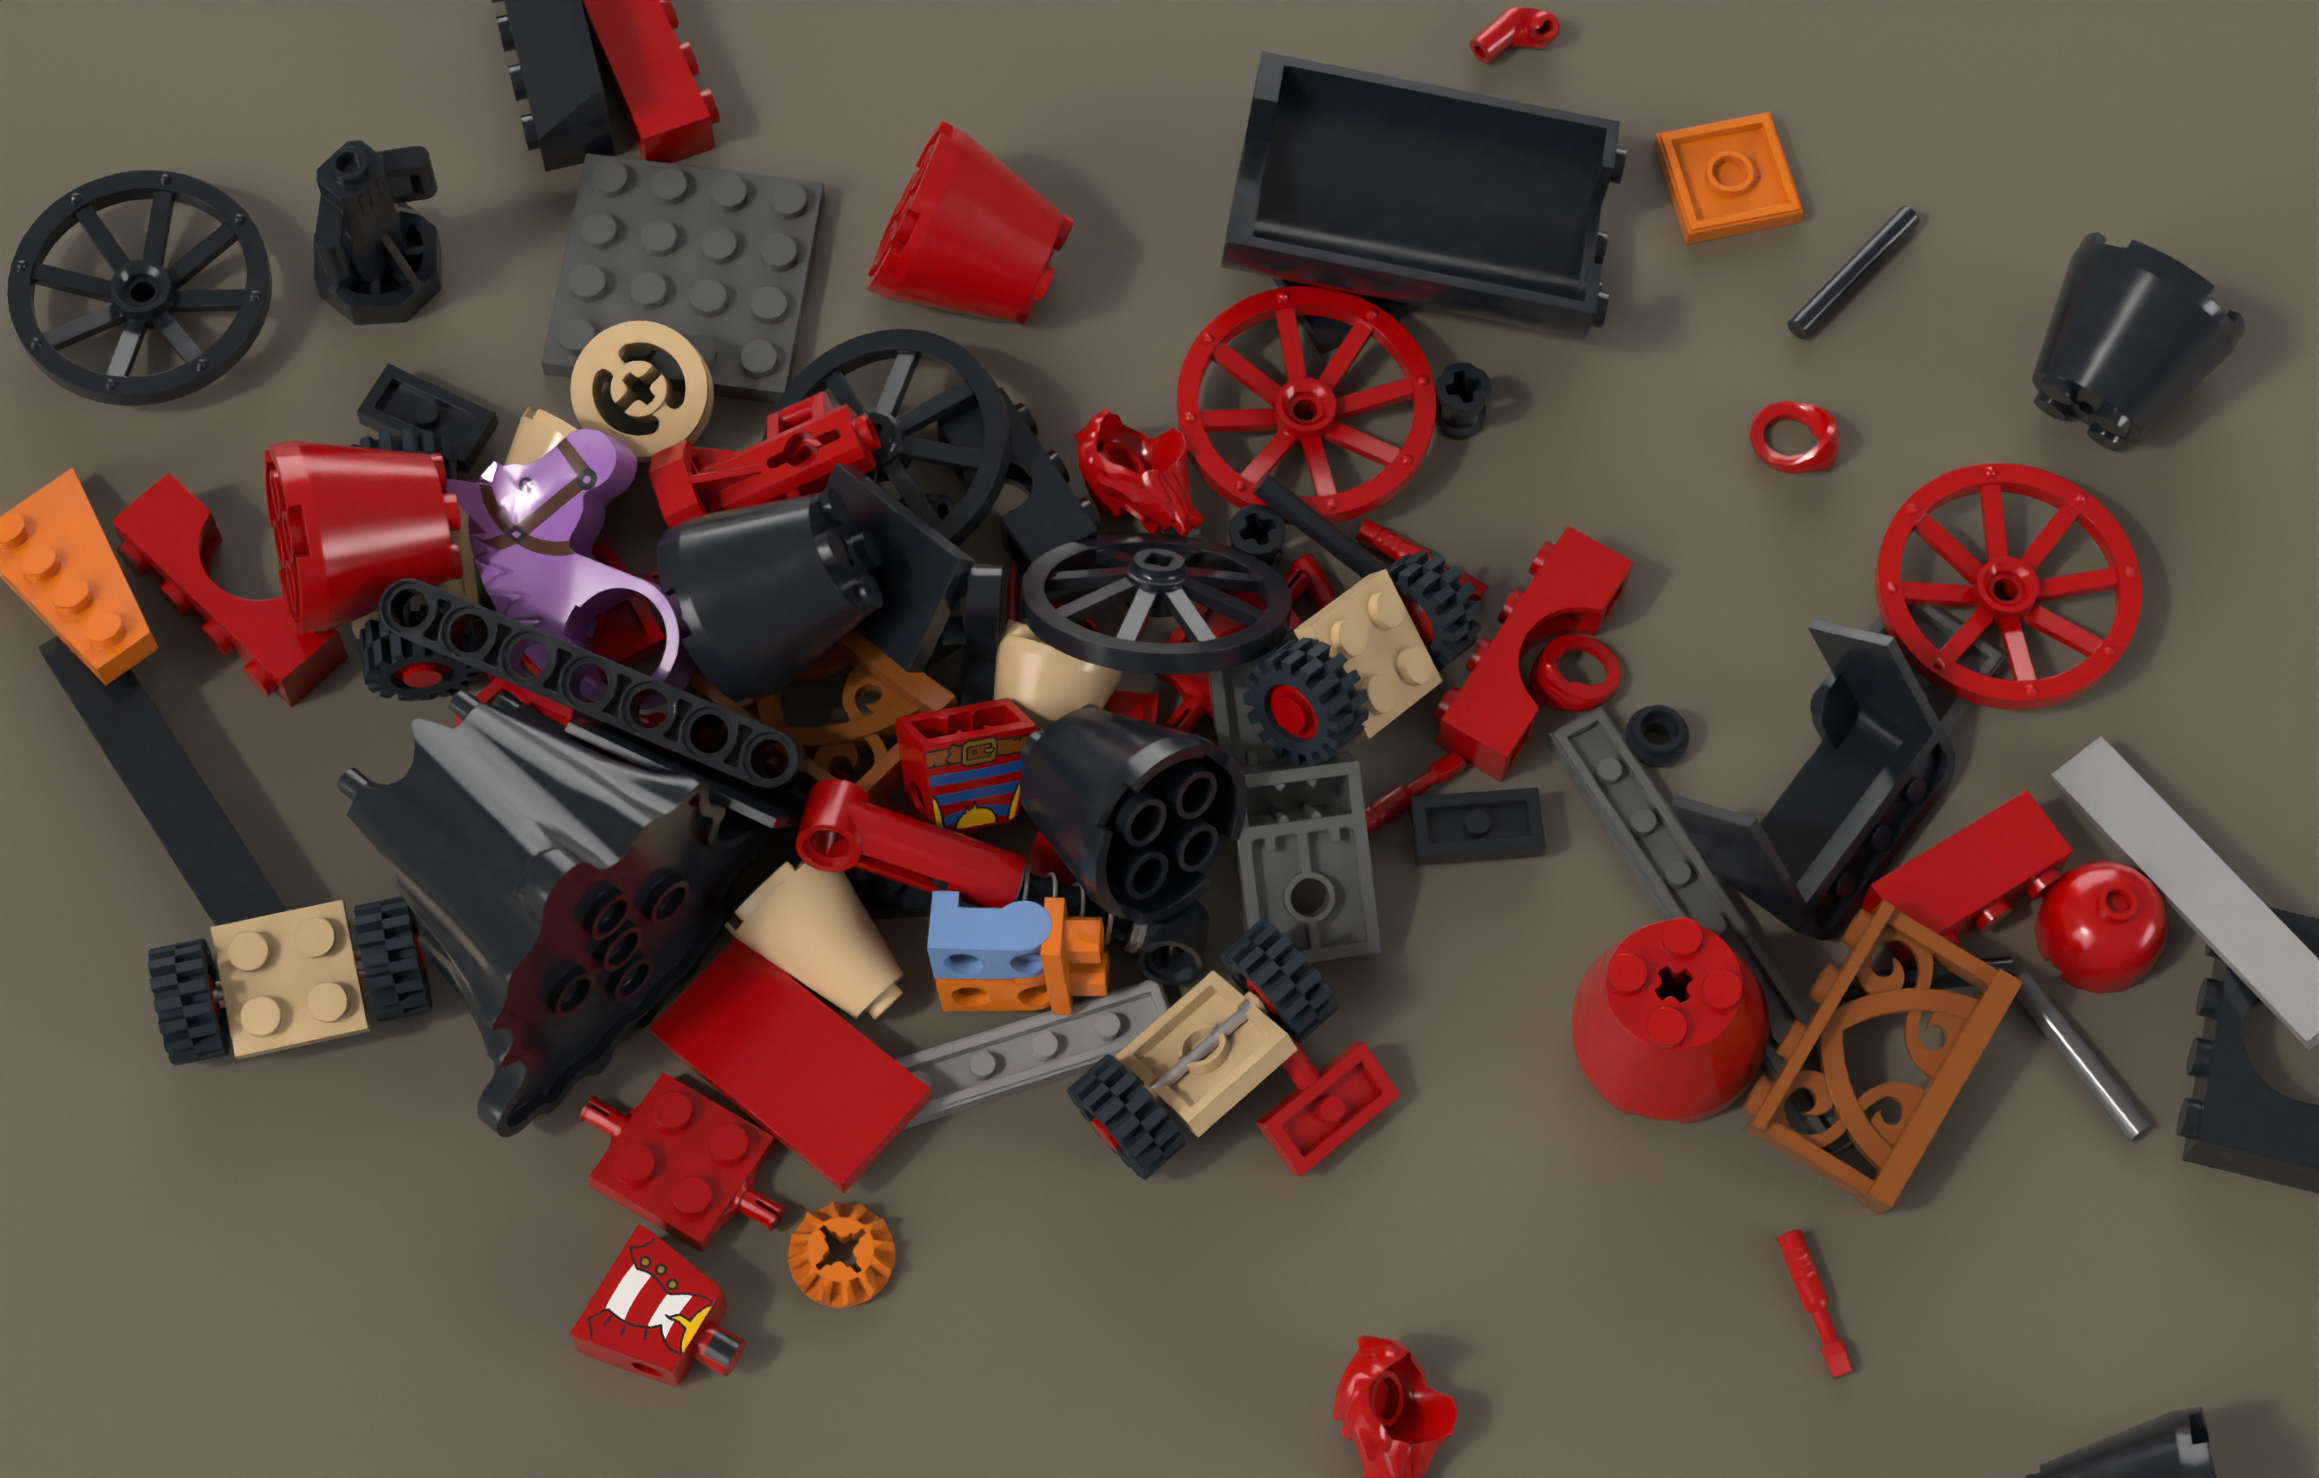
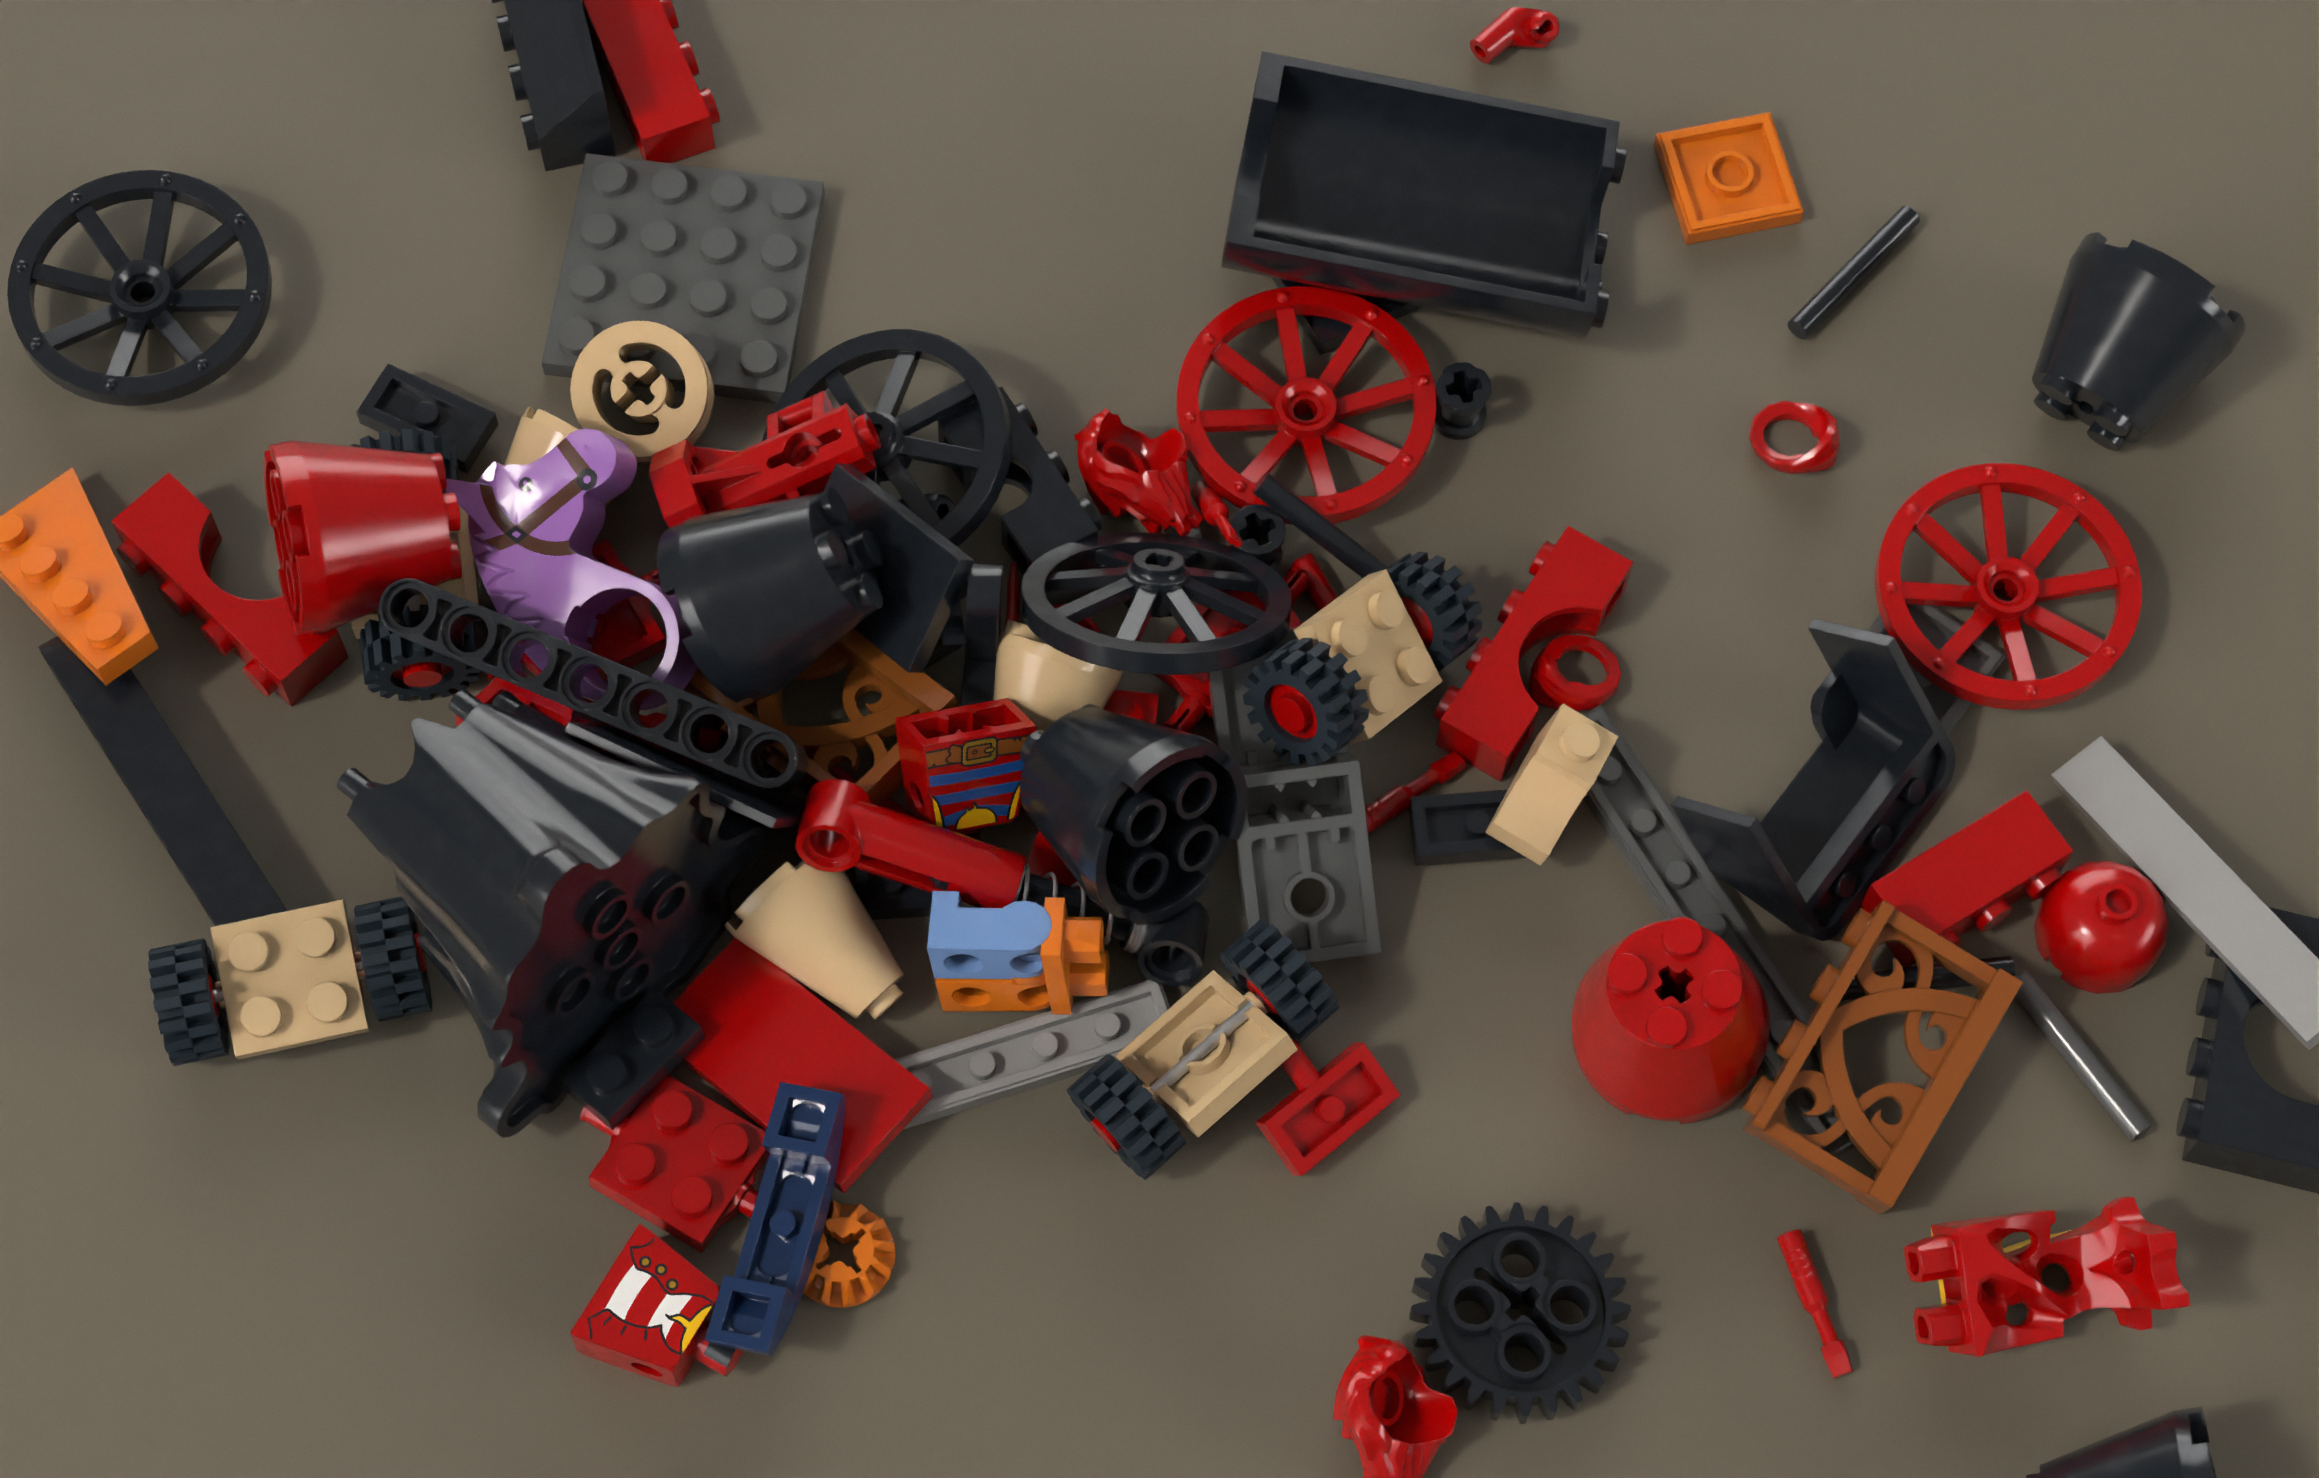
(367, 232): black piece -> none
(633, 1058): none -> black plate
(785, 1222): none -> dark blue slope
(968, 235): red cone -> none
(1214, 511): none -> red piece
(1396, 546): red piece -> none
(1476, 1352): none -> black gear
(1551, 783): none -> tan arch
(1662, 720): black plate -> none
(2110, 1264): none -> red hips

